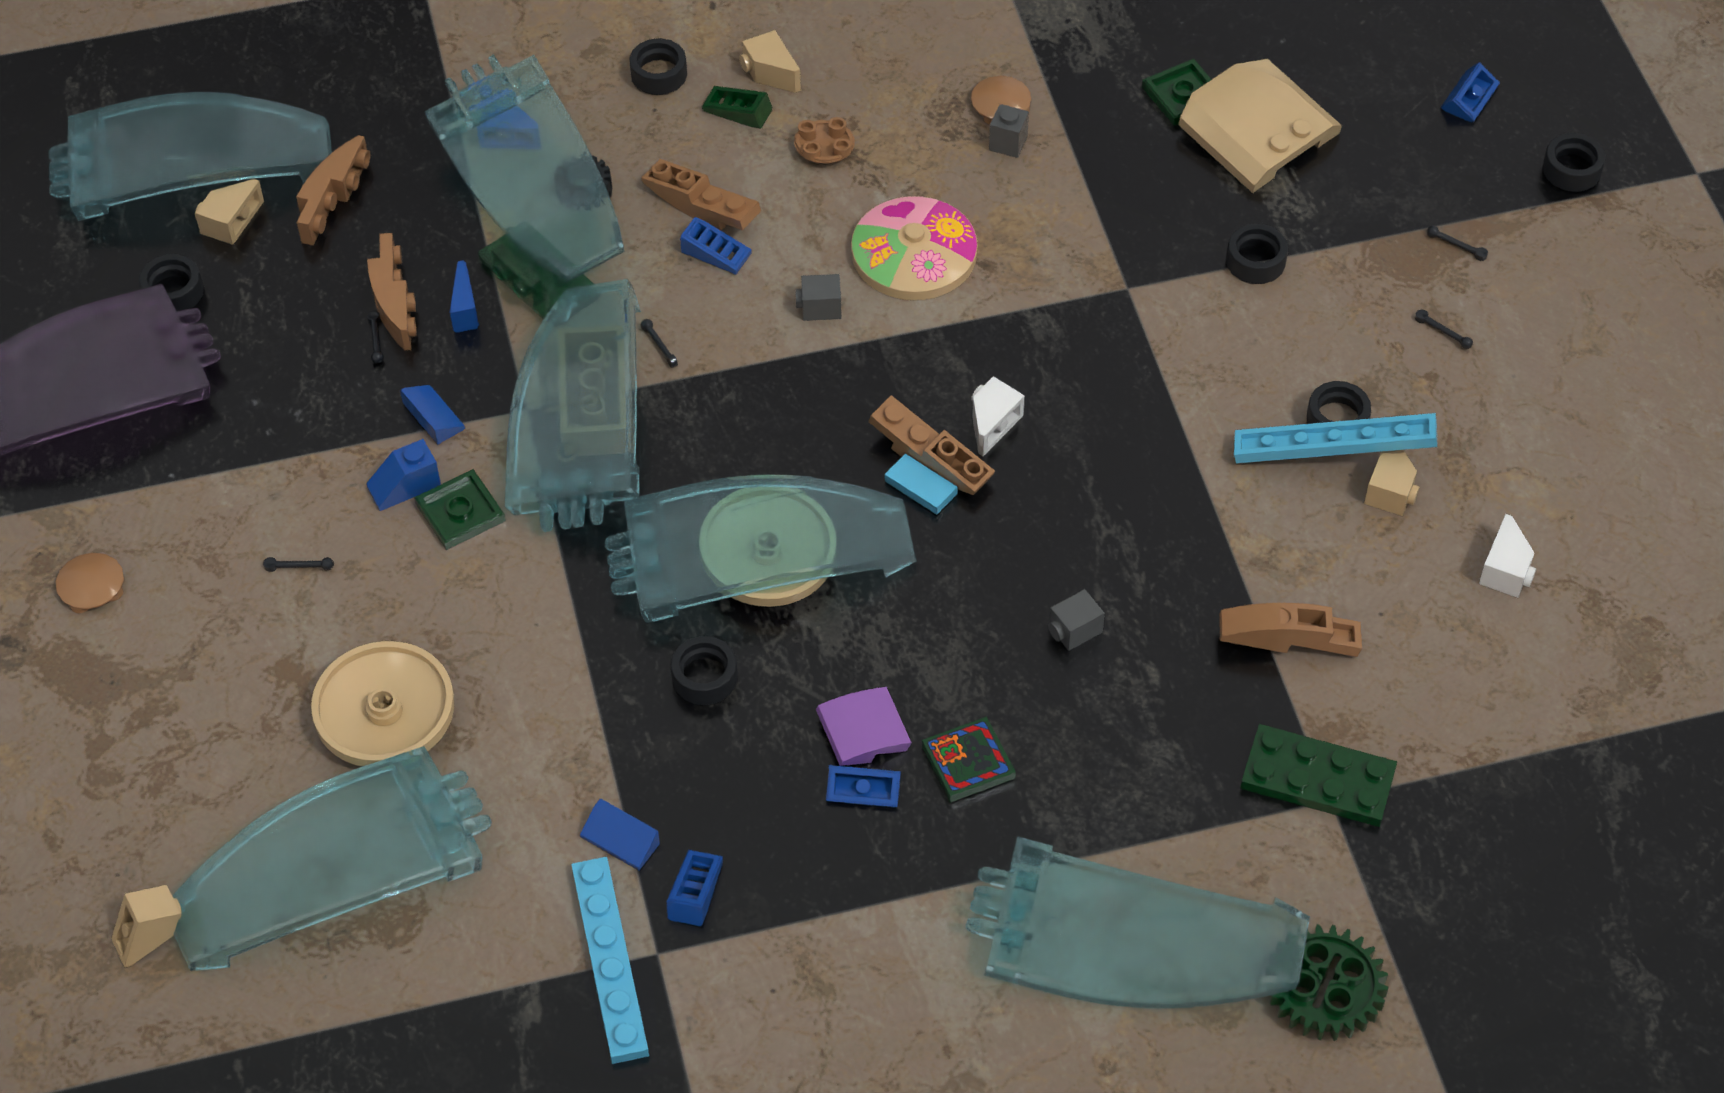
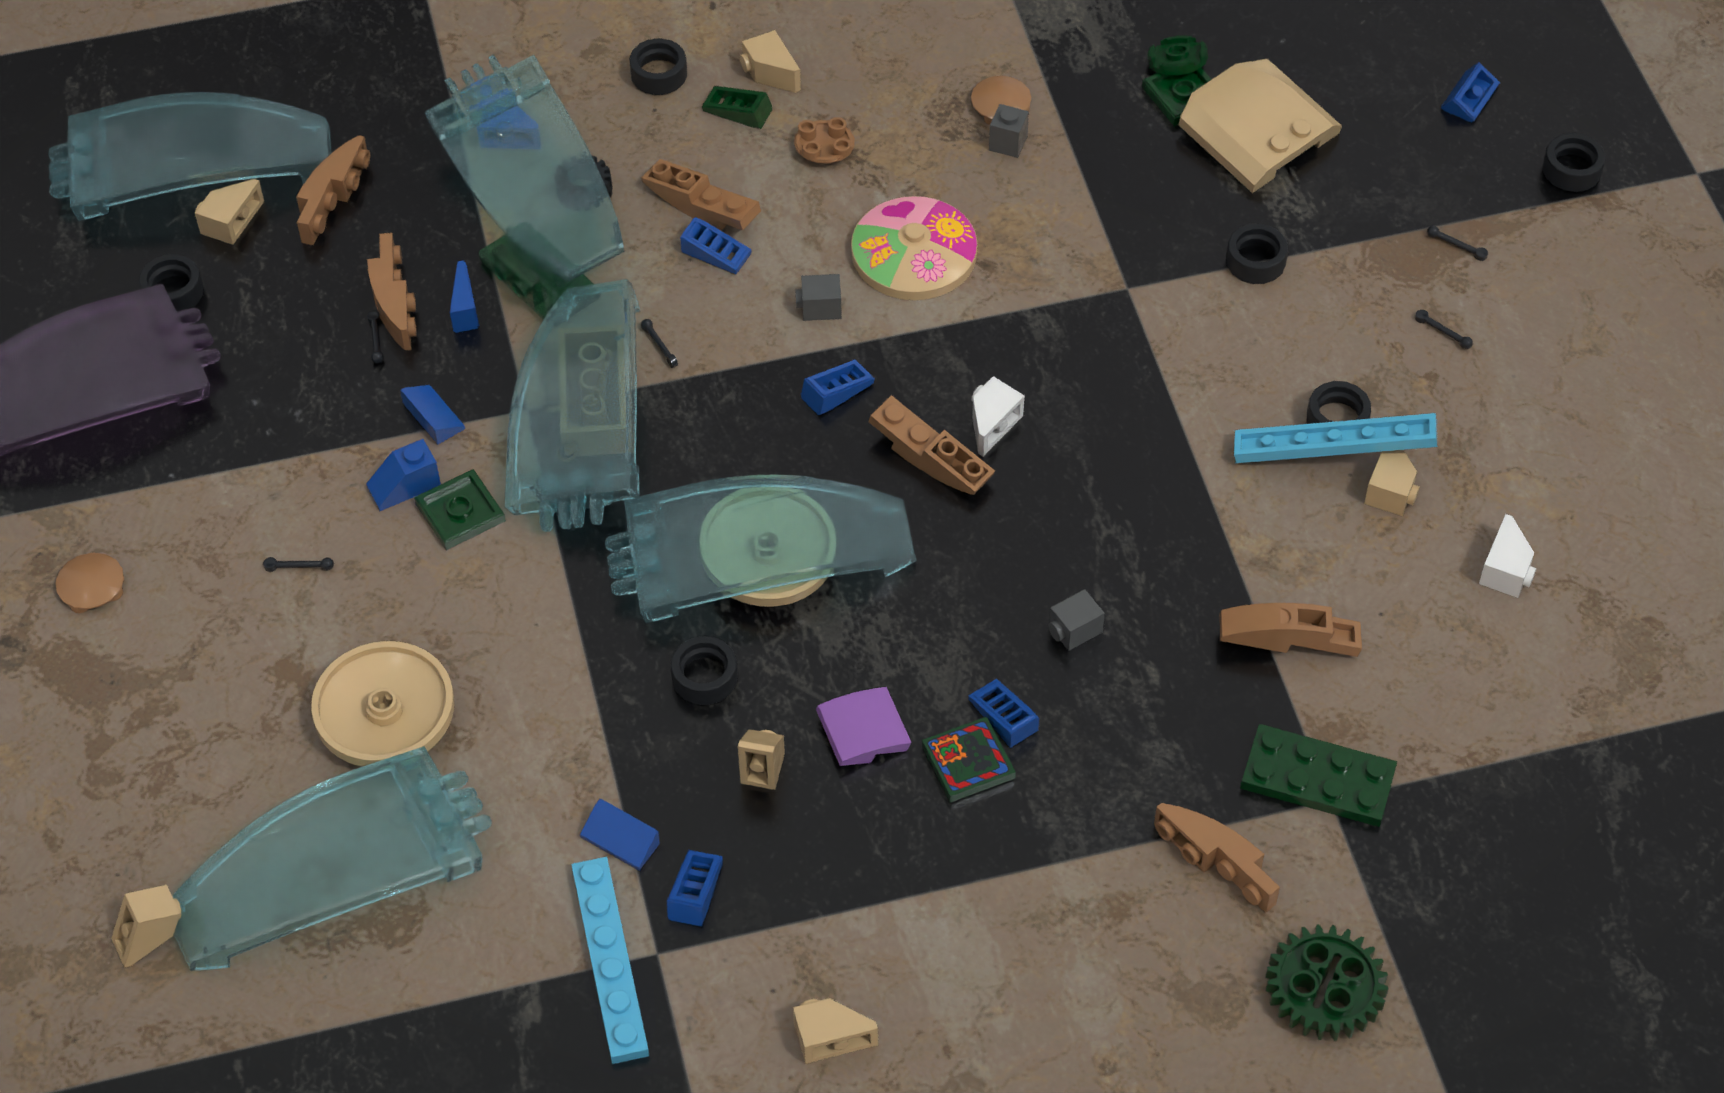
(760, 758): none -> tan slope
(822, 399): none -> blue slope
(831, 1029): none -> tan slope
(863, 786): blue slope -> none
(921, 484): medium azure tile -> none
(1011, 734): none -> blue slope
(1131, 935): clear light blue windscreen -> none
(1177, 55): none -> dark green tile
(1211, 843): none -> medium nougat slope

